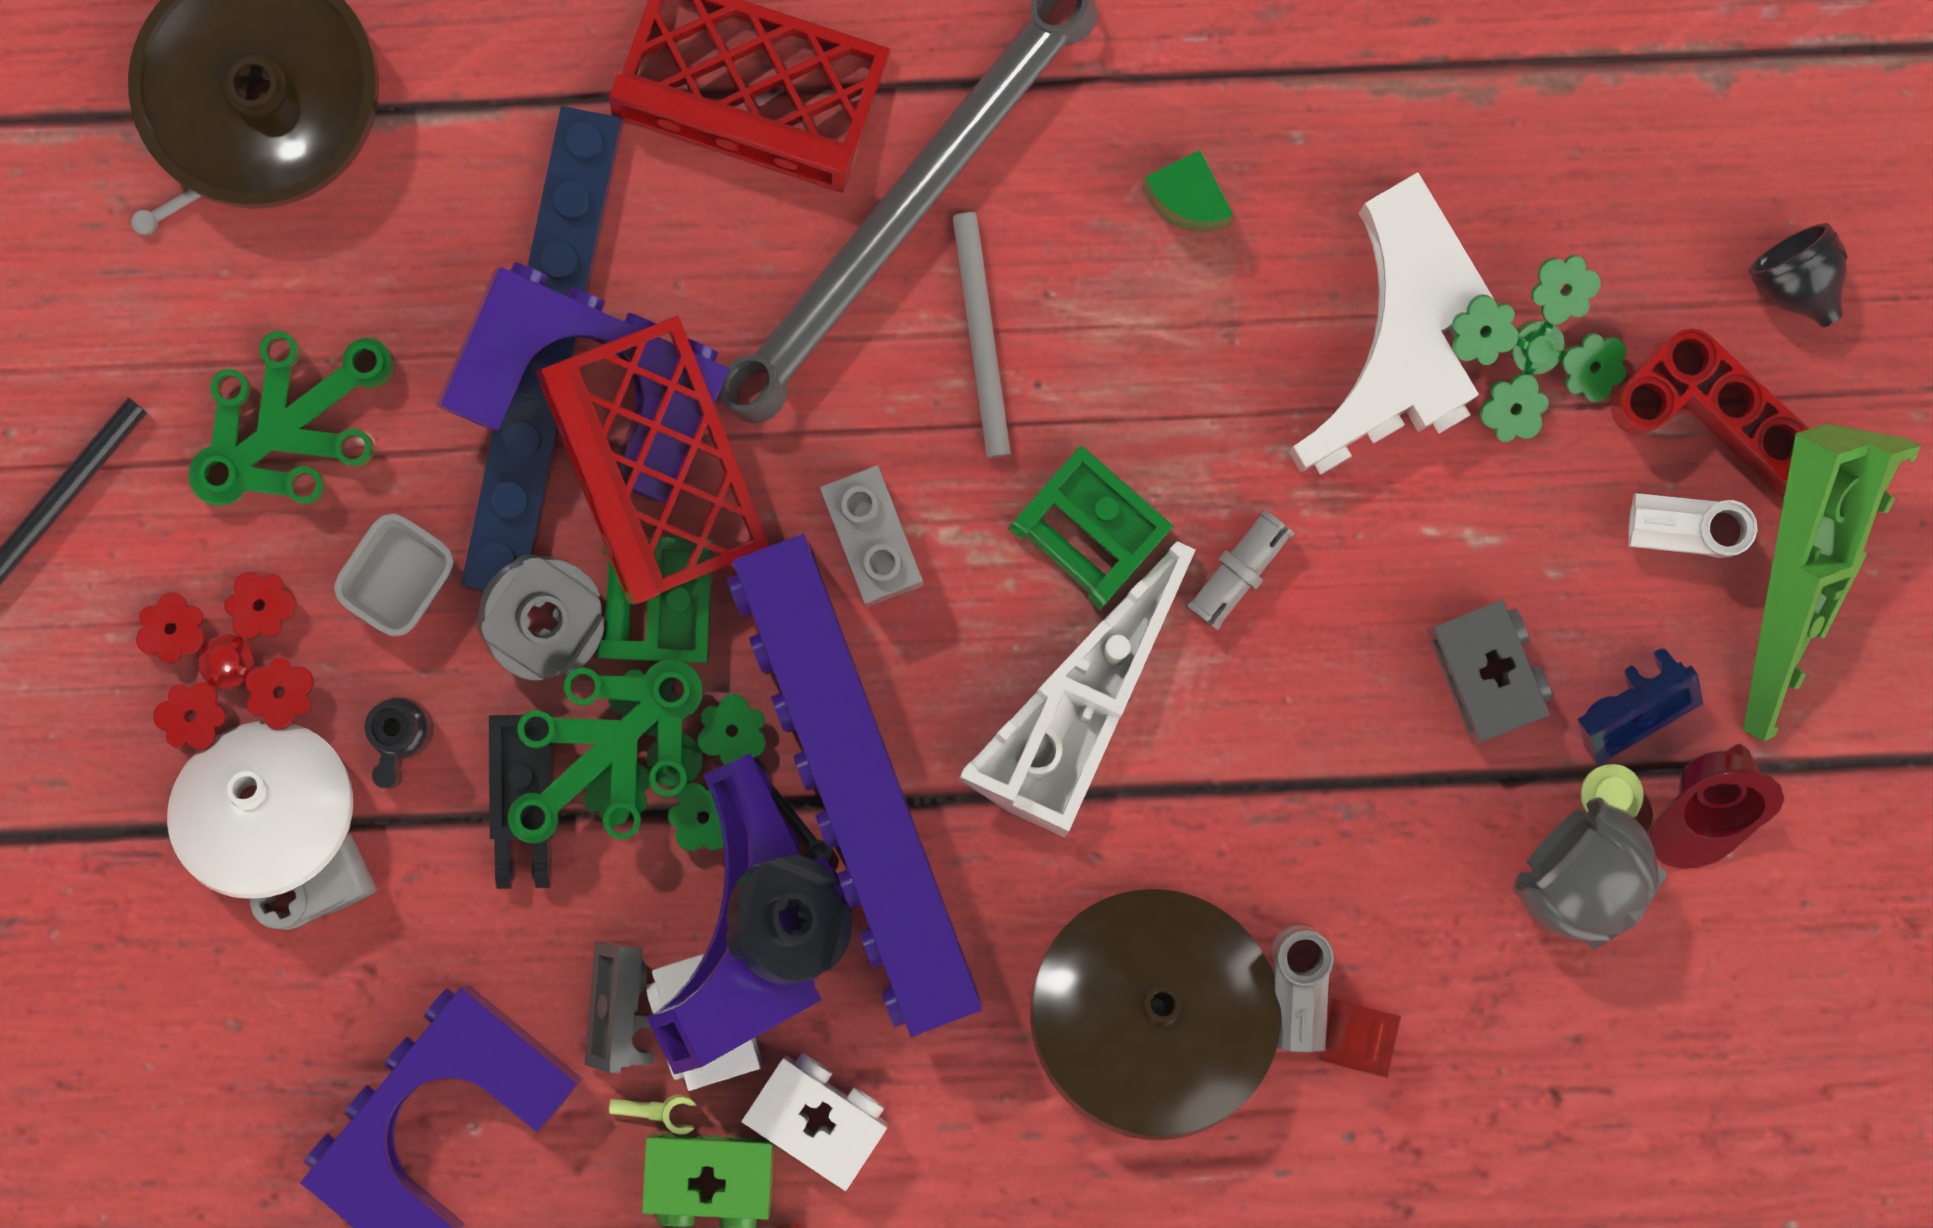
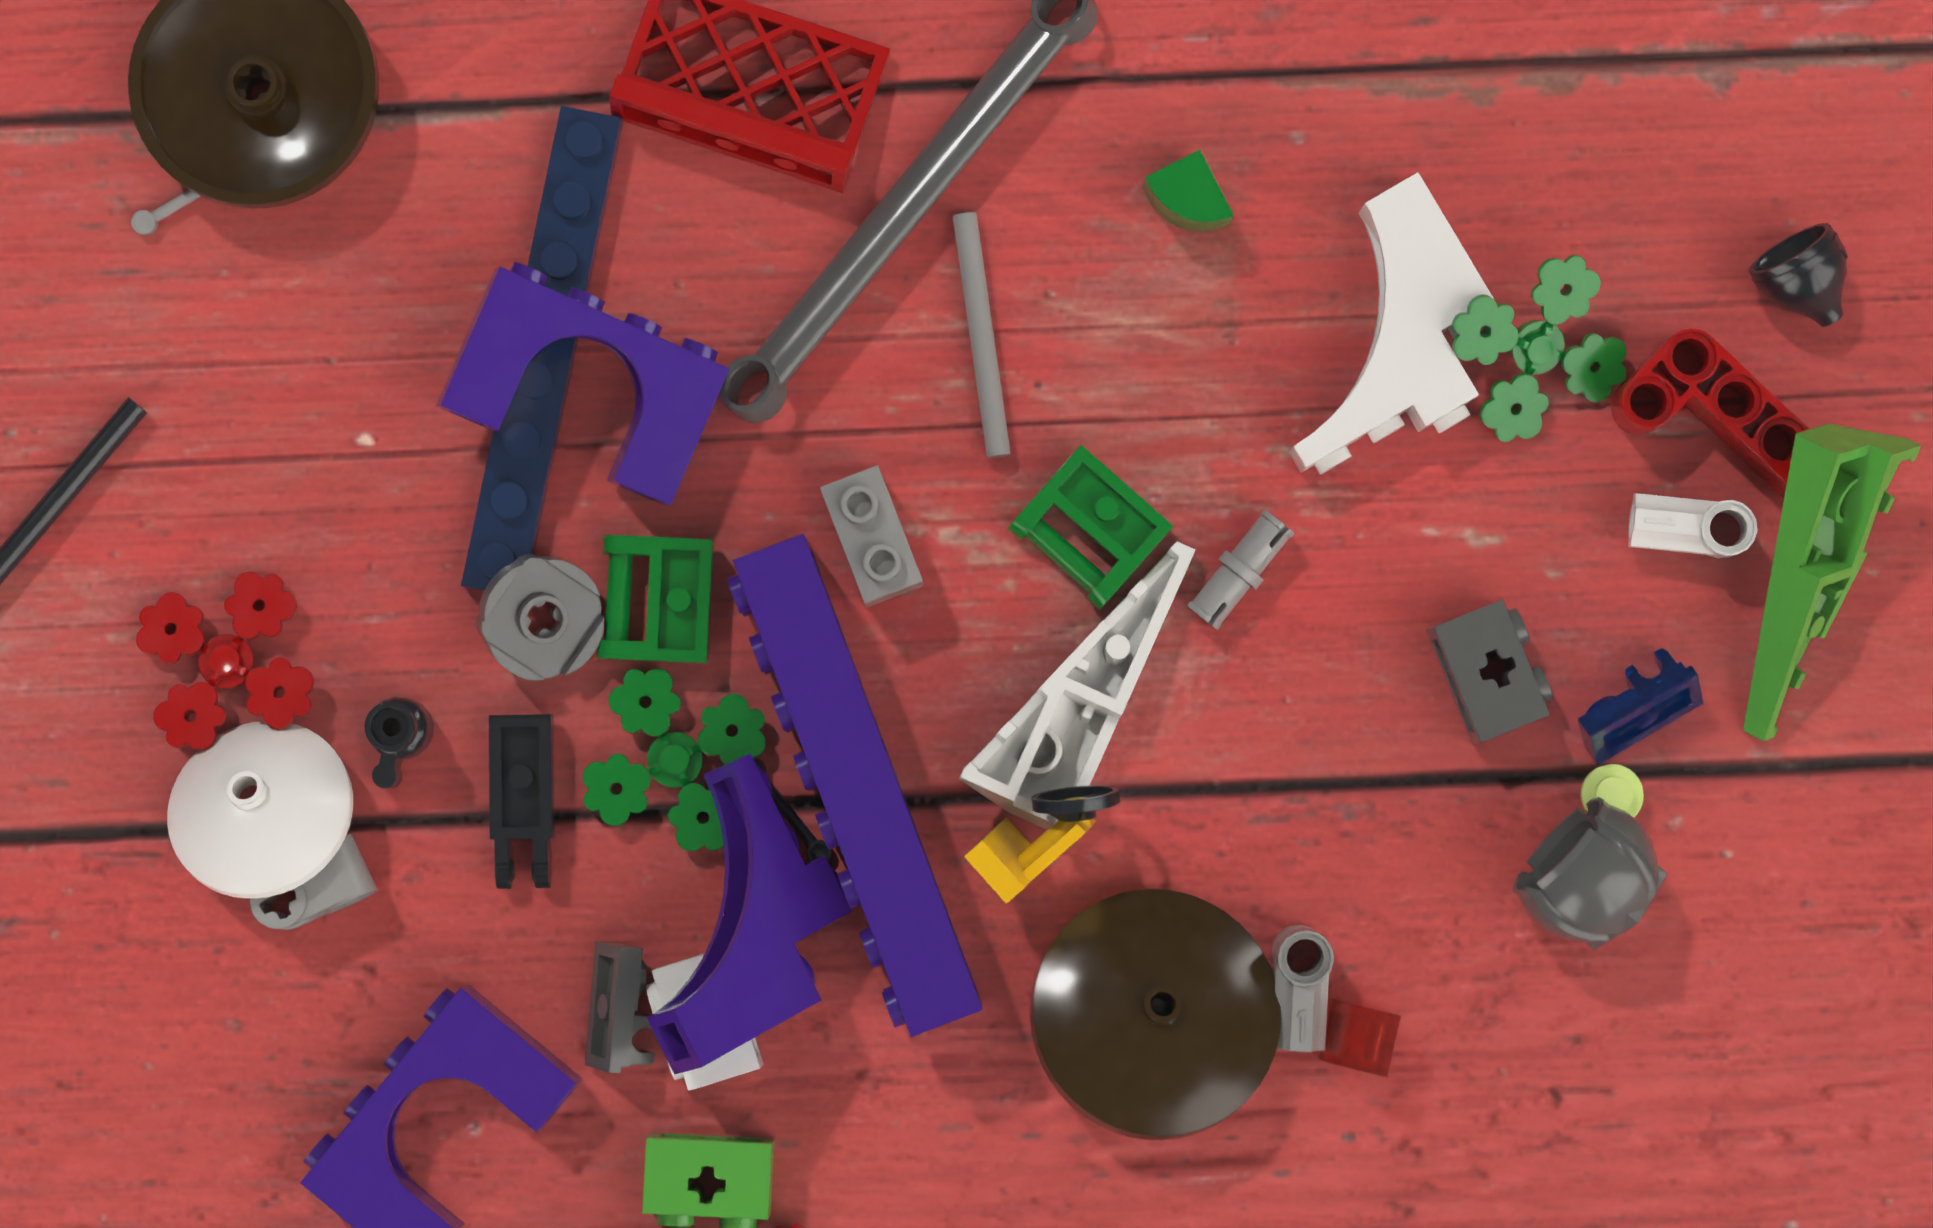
(282, 426): green plant -> none
(393, 575): light grey piece -> none
(601, 478): red fence -> none
(613, 743): green plant -> none
(654, 1111): yellowish green hand -> none
(755, 926): black plate -> none
(831, 1153): white brick -> none
(1012, 862): none -> yellow piece
(1716, 809): dark red piece -> none

